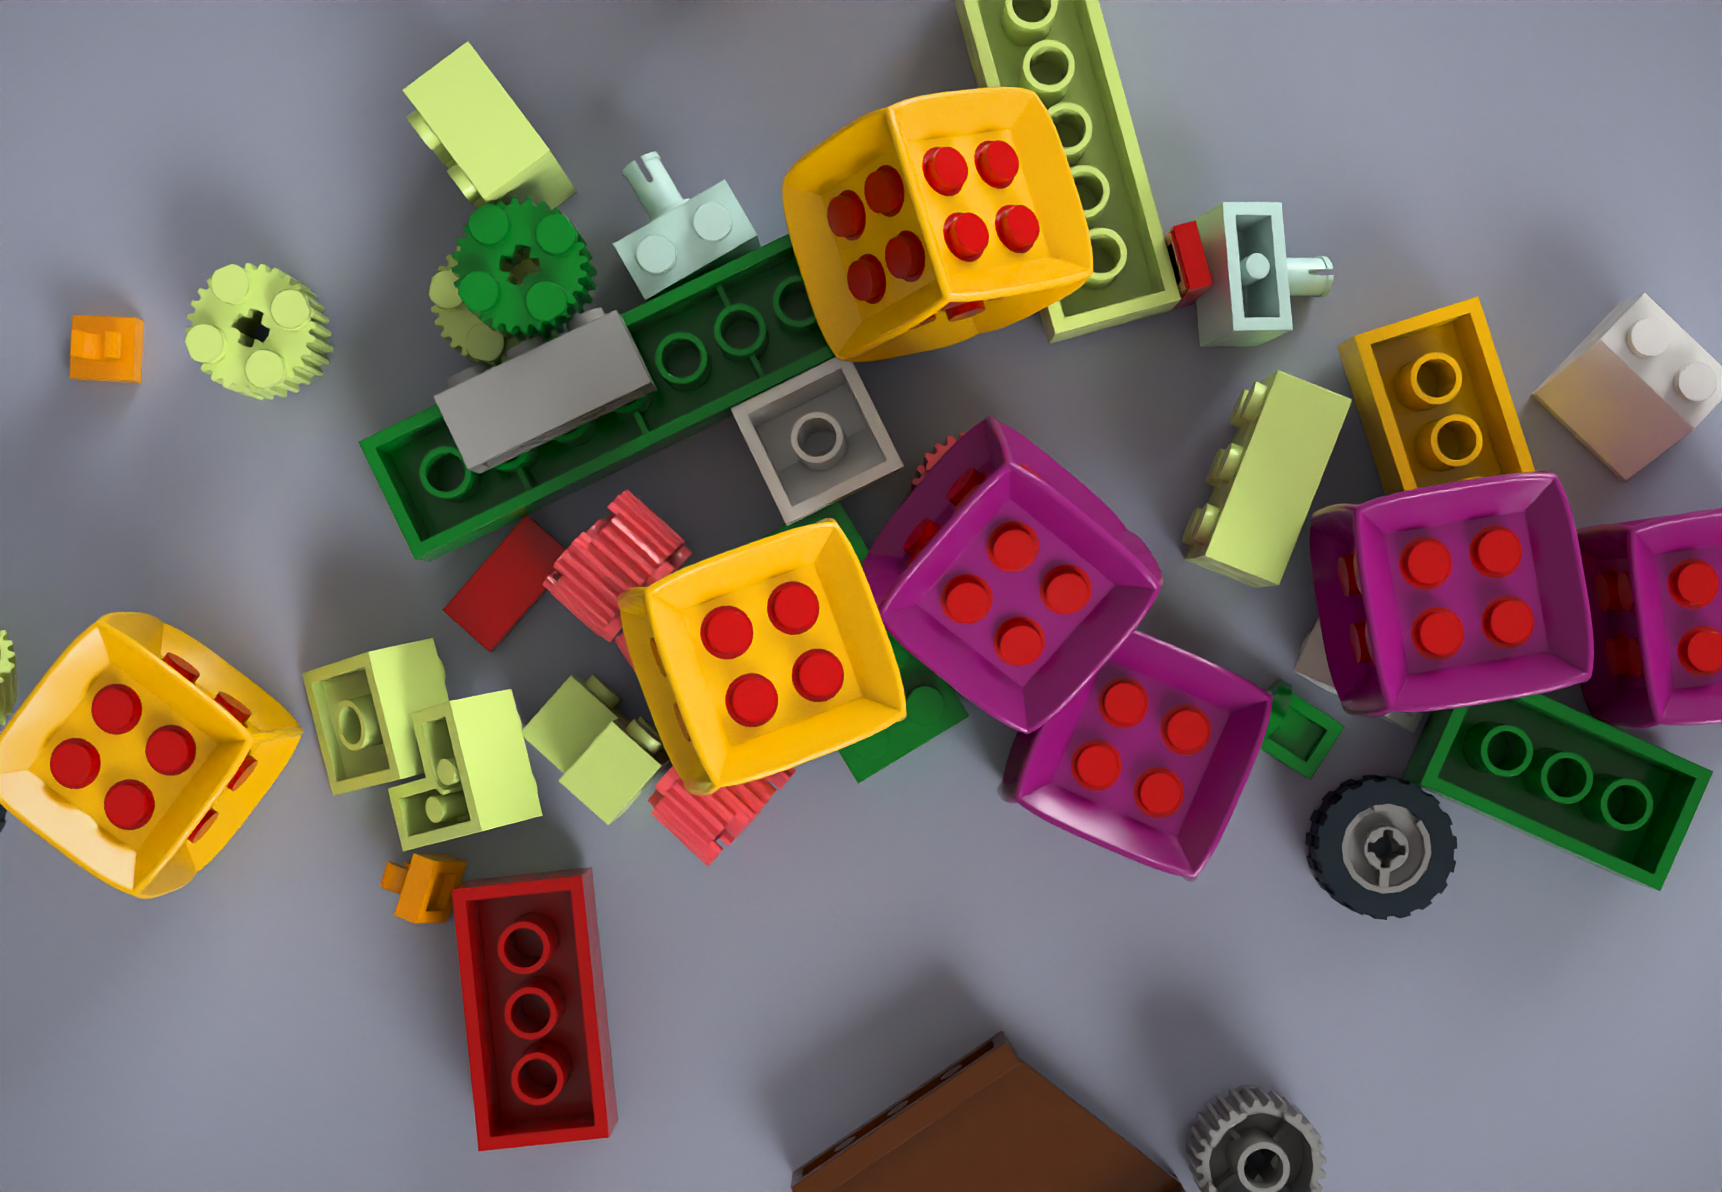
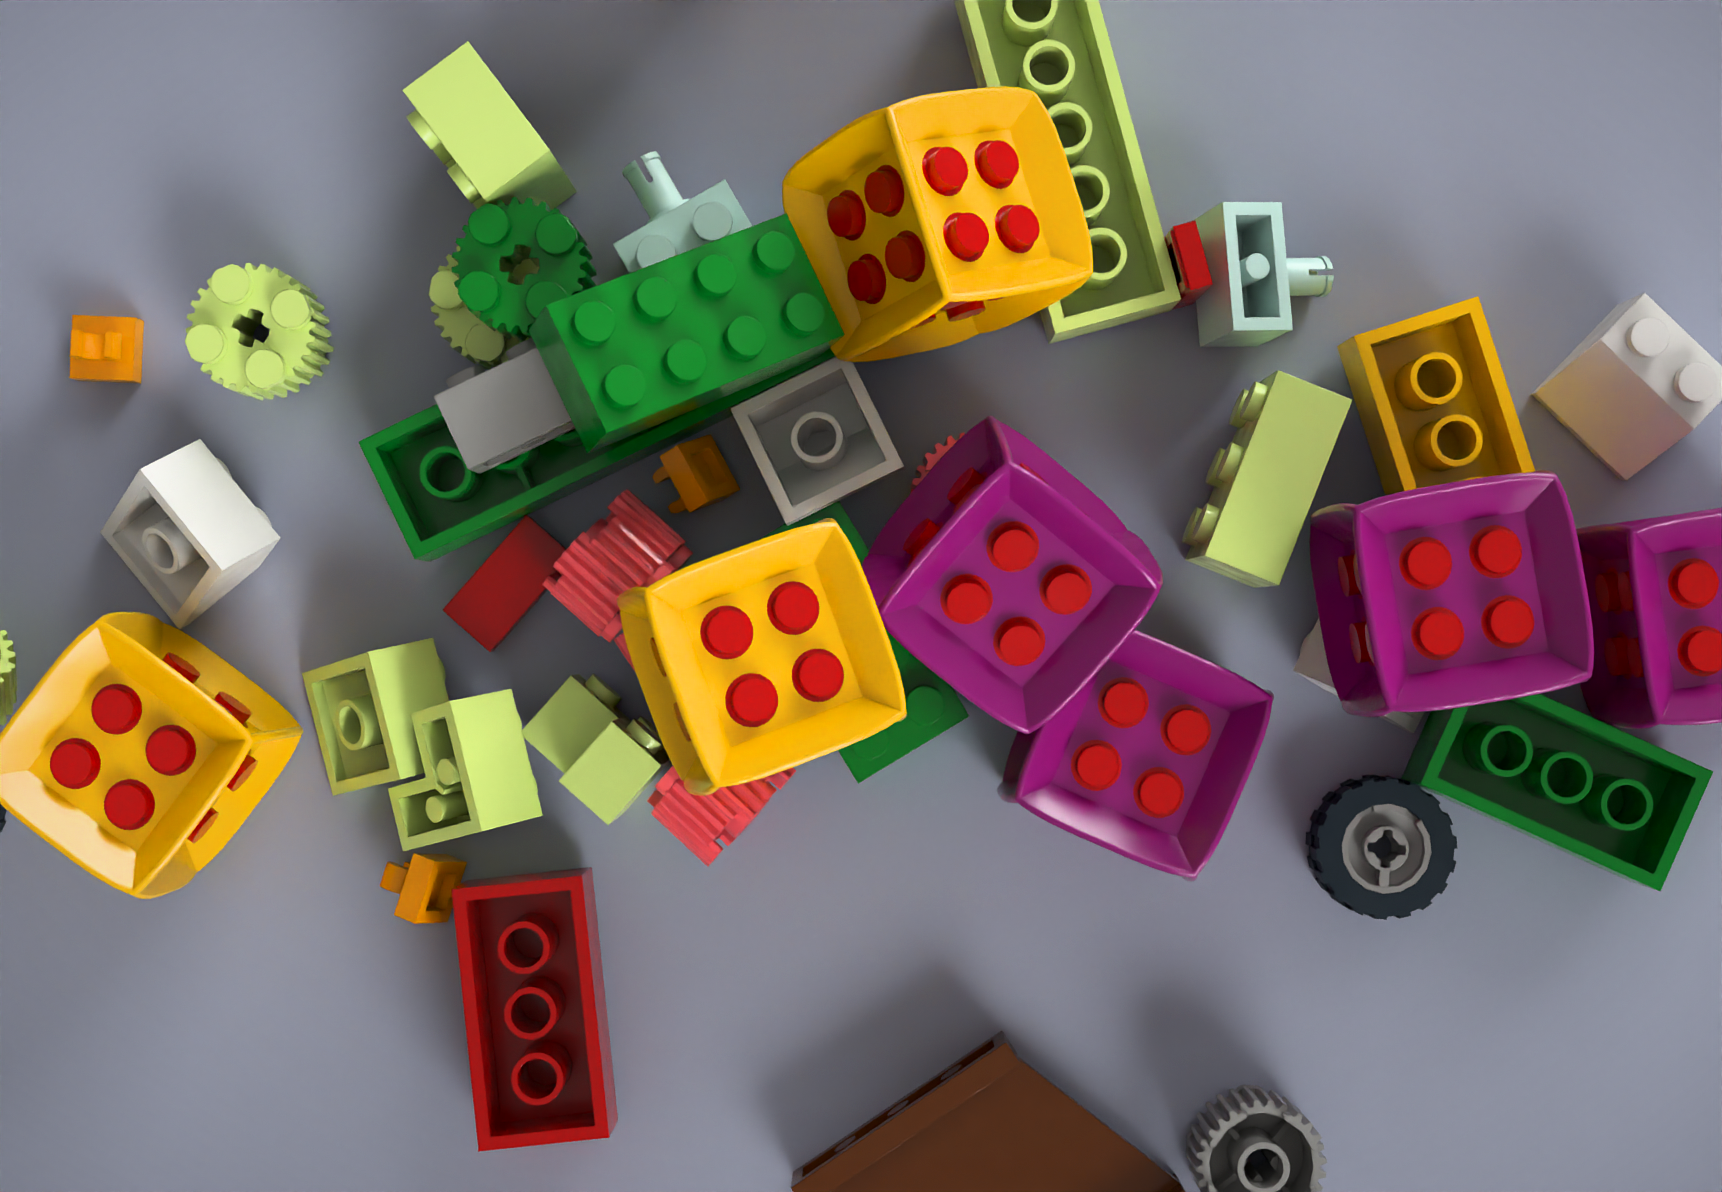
(188, 532): none -> white slope
(685, 332): none -> green brick
(697, 474): none -> light orange tile
(1298, 731): green tile -> none

